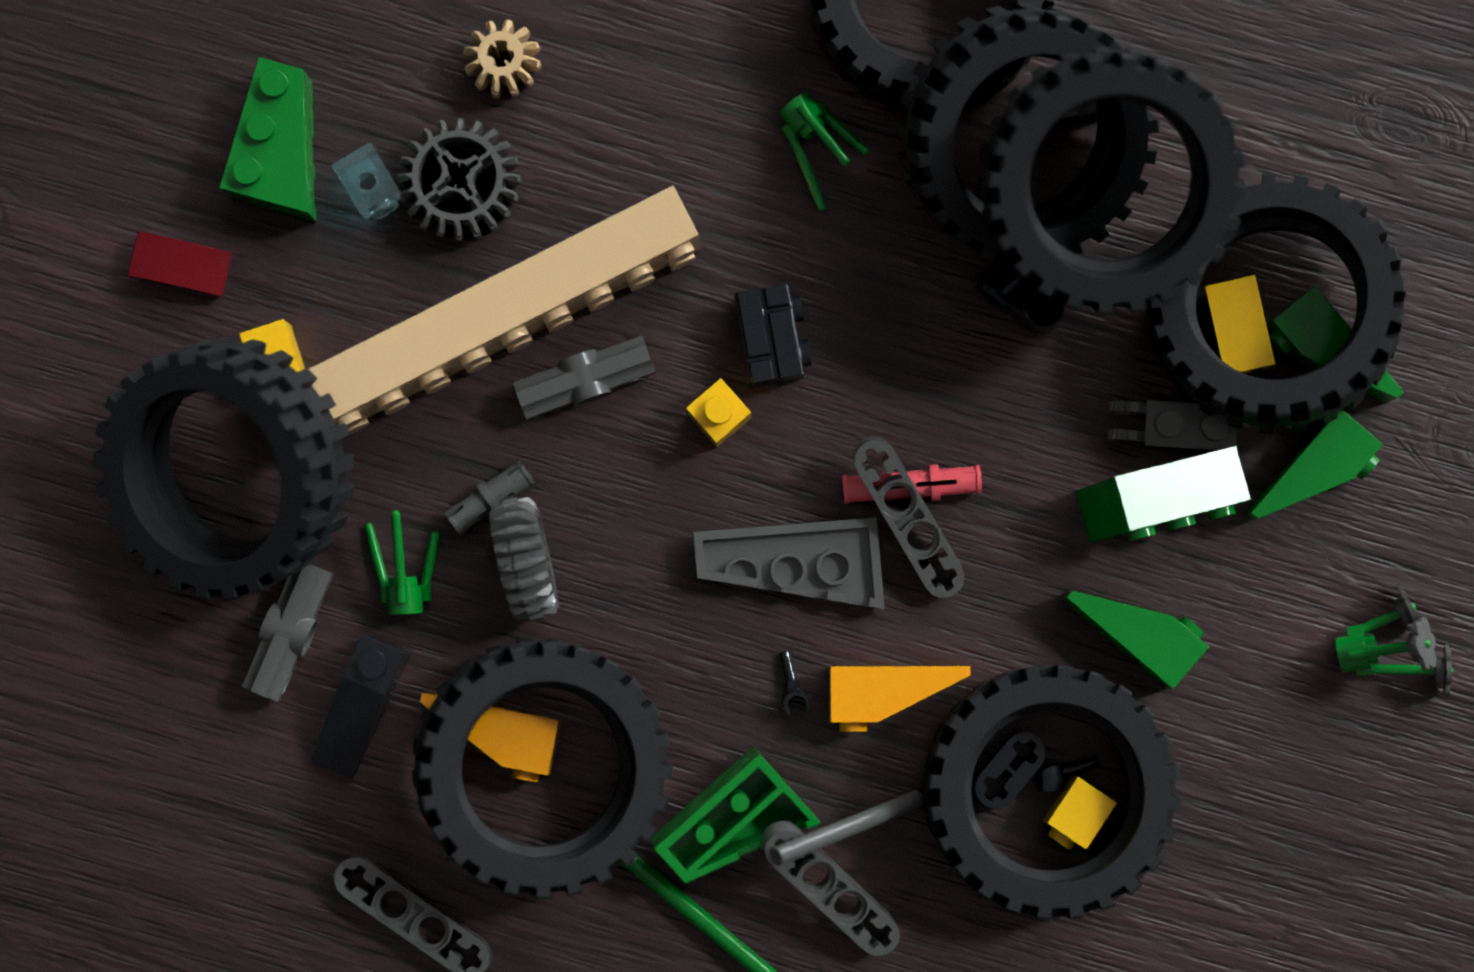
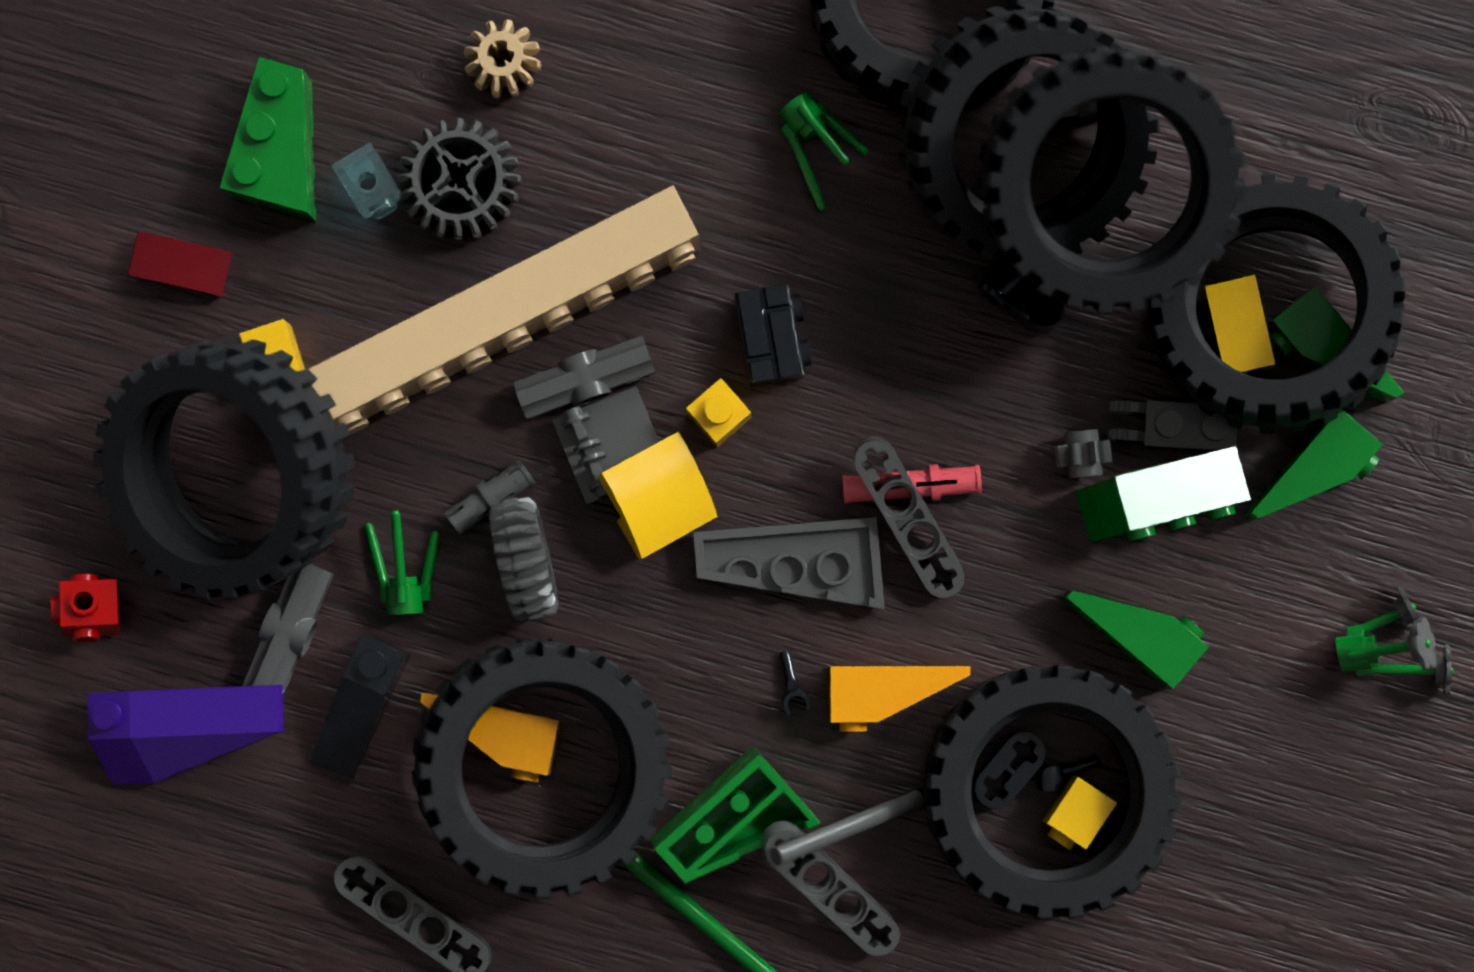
(91, 623): none -> red brick
(168, 731): none -> dark purple wedge
(603, 437): none -> dark grey hinge
(658, 495): none -> yellow slope
(1083, 453): none -> dark grey gear

